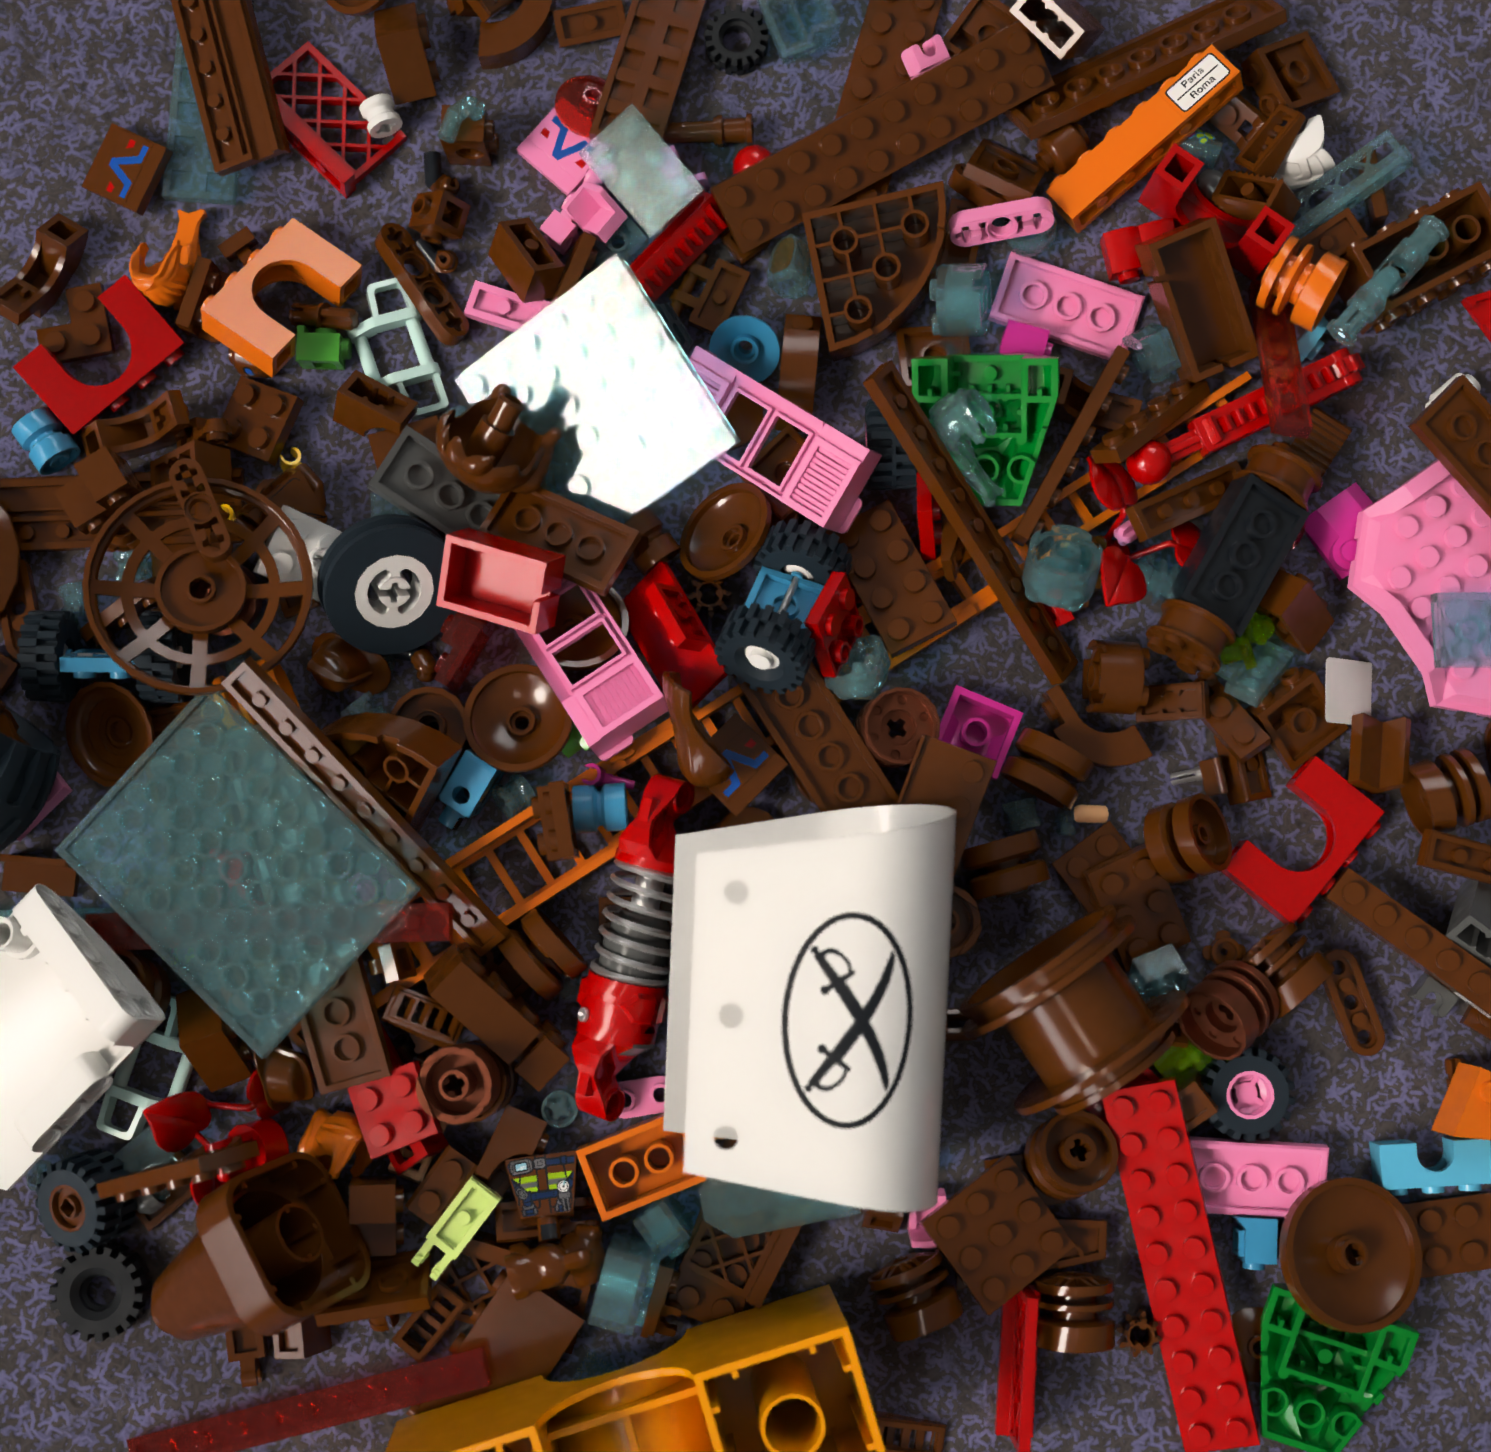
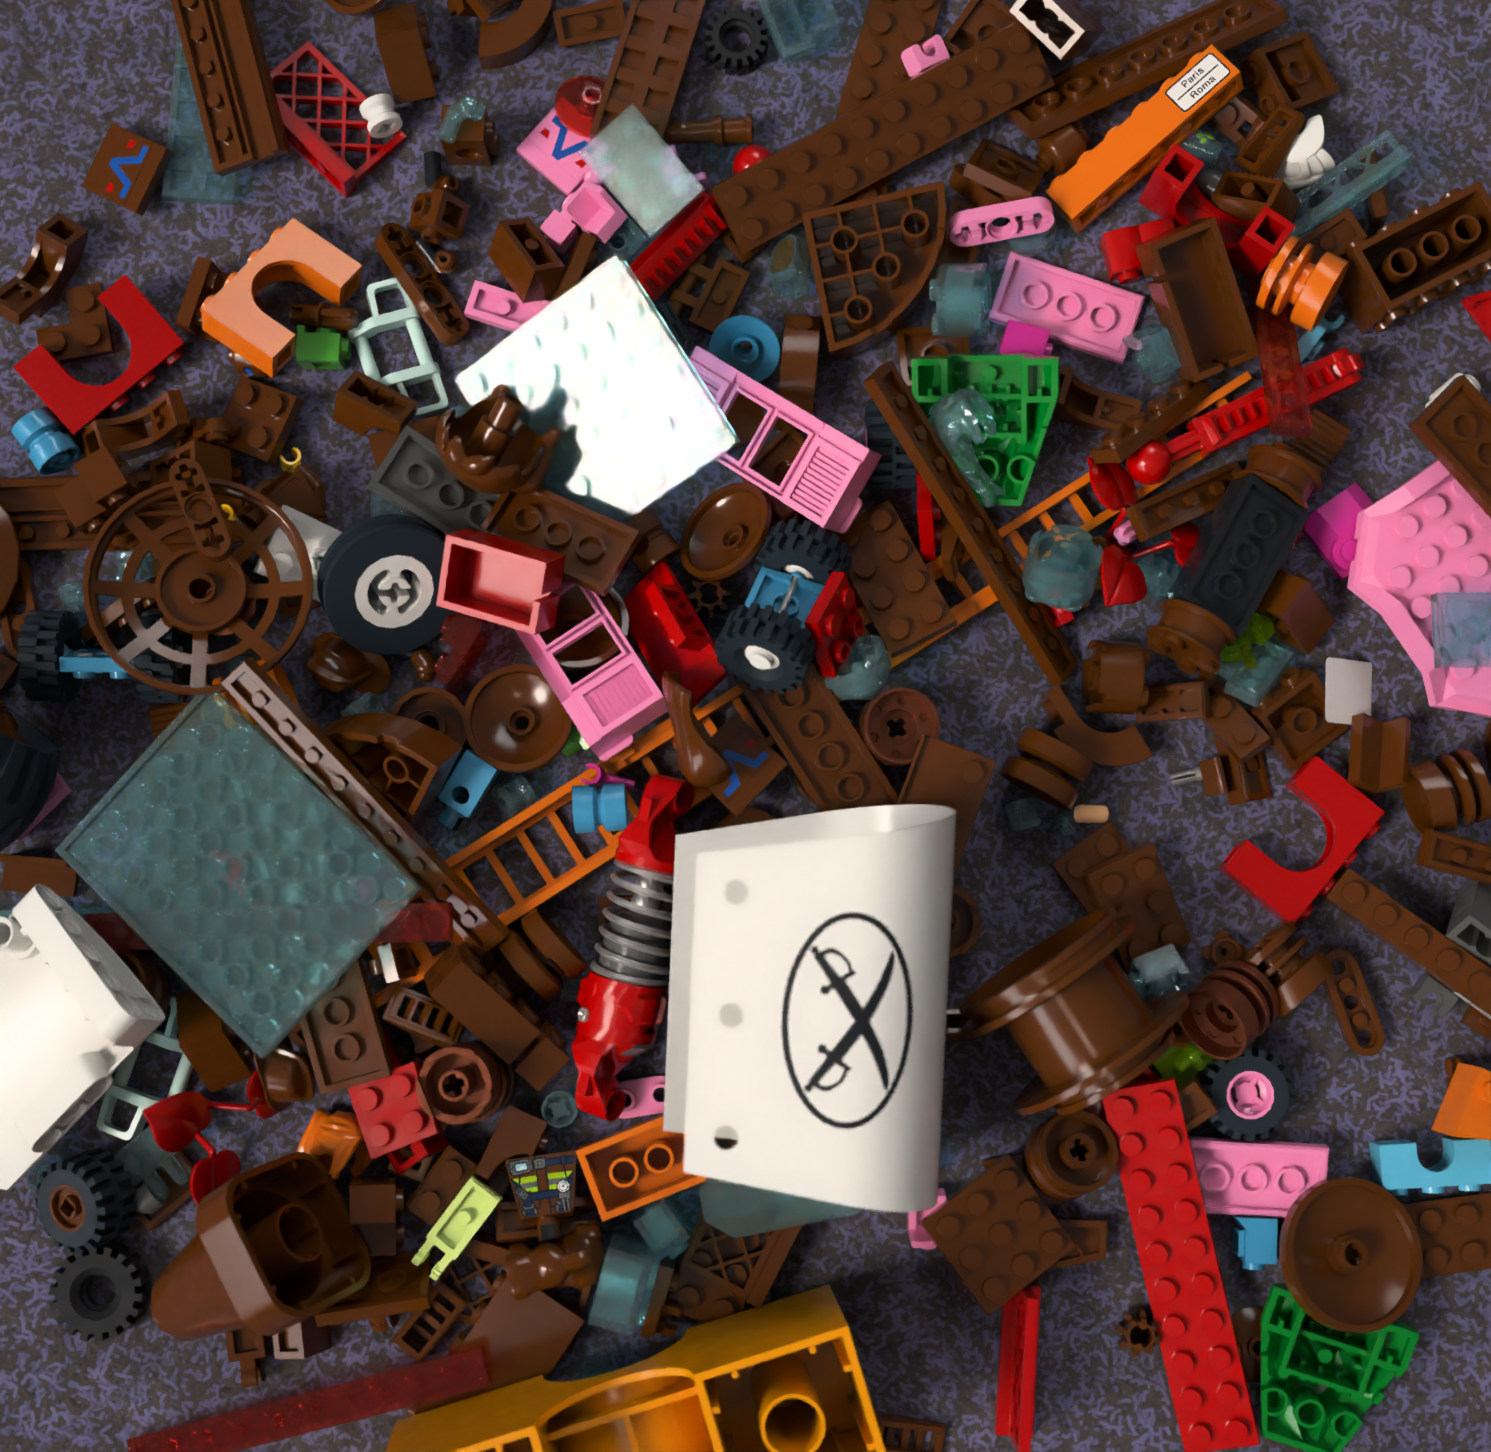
(108, 730): reddish brown hat -> none
(168, 279): orange hair -> none
(238, 246): reddish brown tile -> none
(243, 1149): reddish brown plate -> none
(556, 815): reddish brown plate -> none
(882, 1220): reddish brown tile -> none
(919, 1304): reddish brown wheel -> none
(979, 725): dark pink slope -> none
(1004, 865): reddish brown wheel -> none
(1074, 1319): reddish brown wheel -> none
(1080, 433): reddish brown plate -> none
(1187, 839): reddish brown wheel -> none
(1371, 297): clear light blue piece -> none

